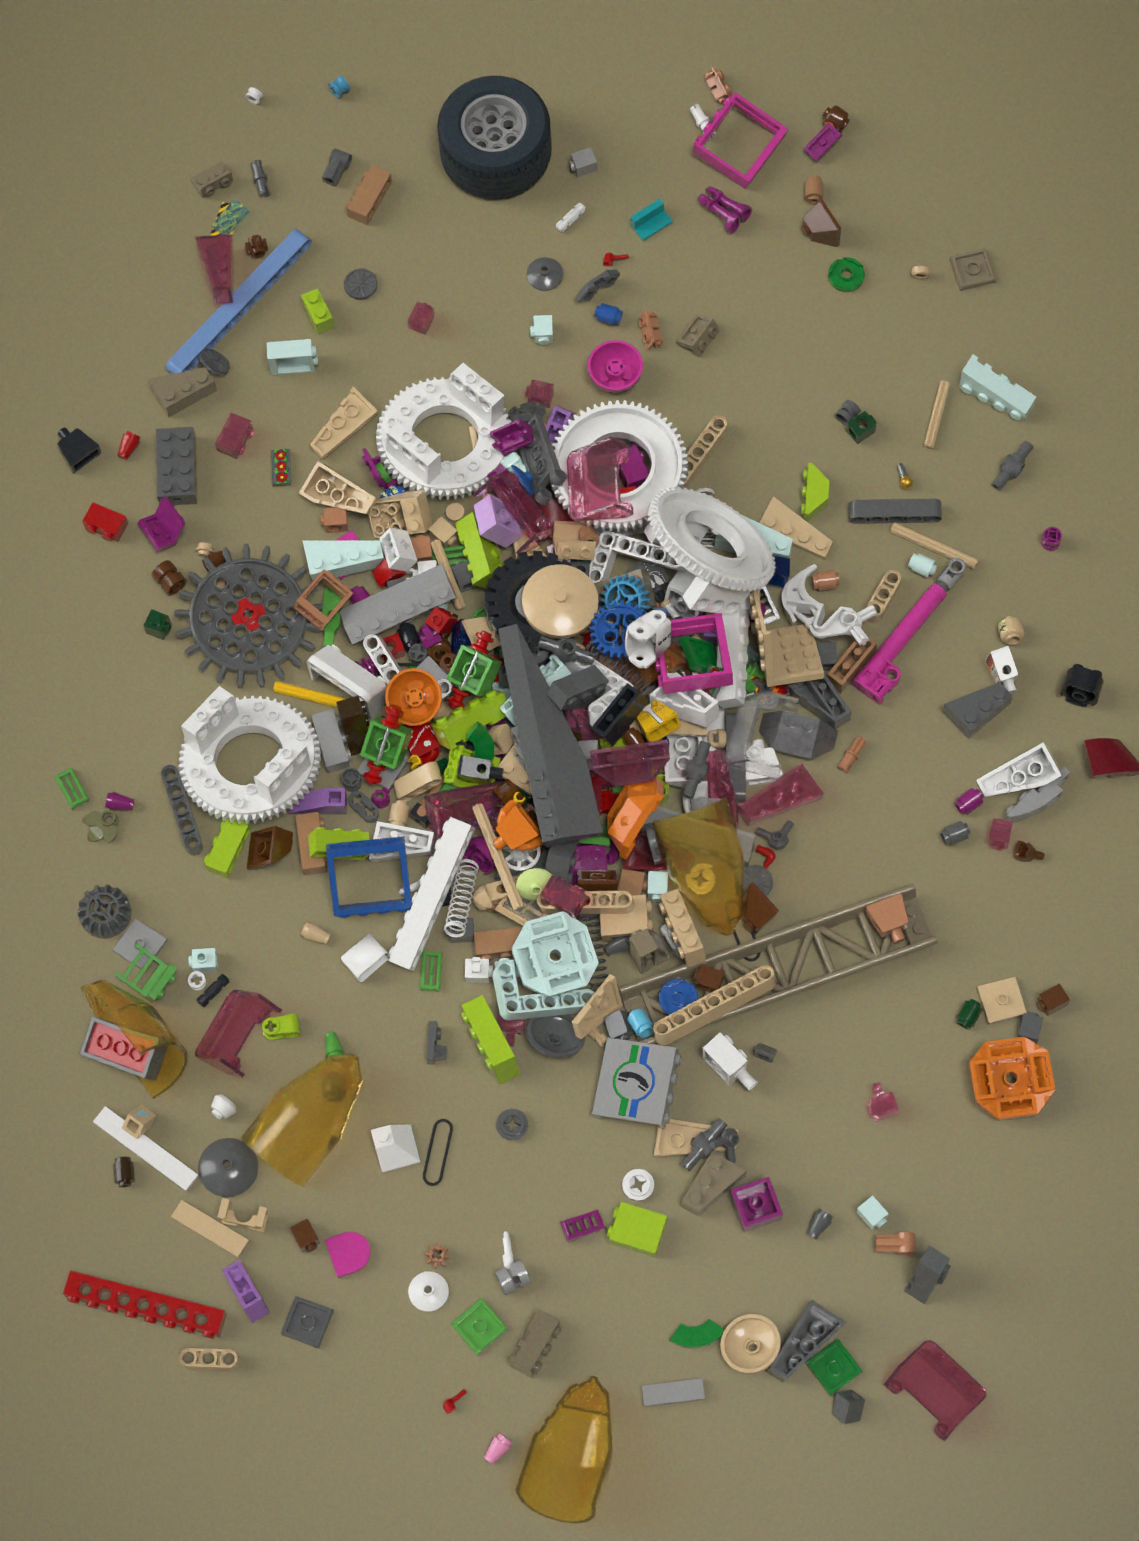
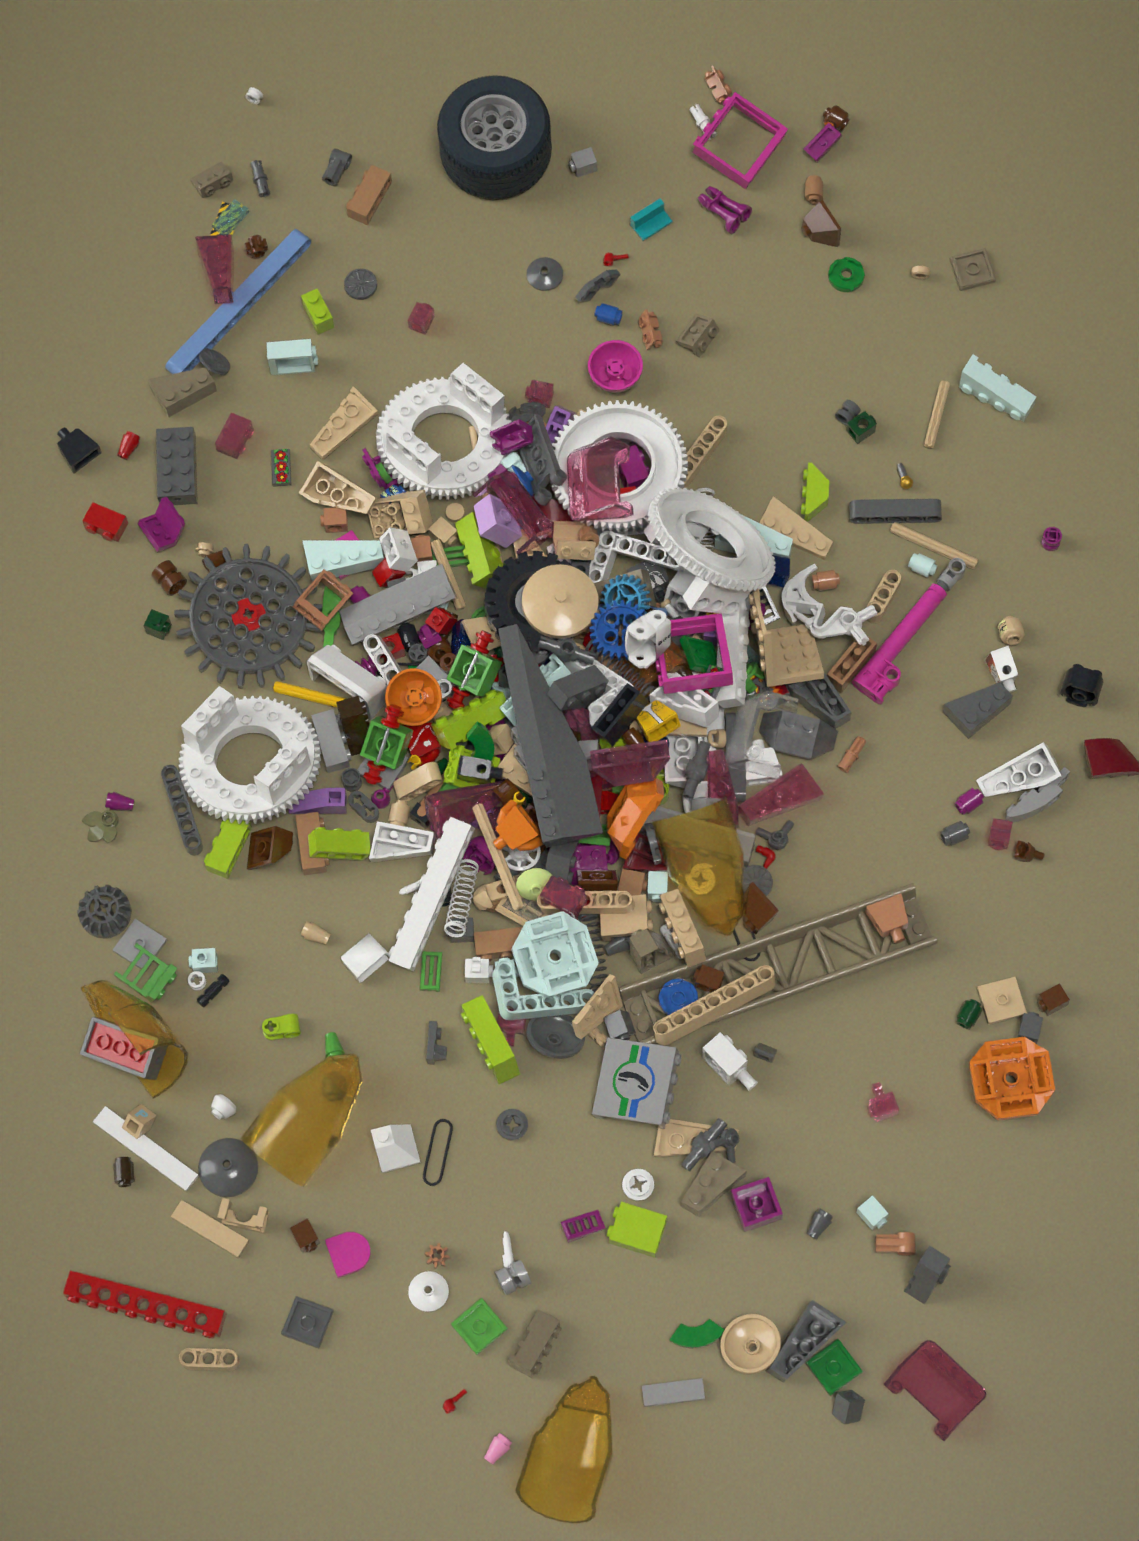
(78, 801): bright green tile -> none
(231, 1029): clear pink windscreen -> none
(245, 1291): medium lavender slope -> none
(339, 86): dark azure wheel -> none
(369, 847): blue window -> none
(463, 576): dark grey brick -> none
(542, 329): light aqua brick -> none
(570, 217): white axle -> none
(640, 1023): medium azure brick -> none
(828, 654): dark grey brick -> none
(1012, 465): dark grey pin -> none

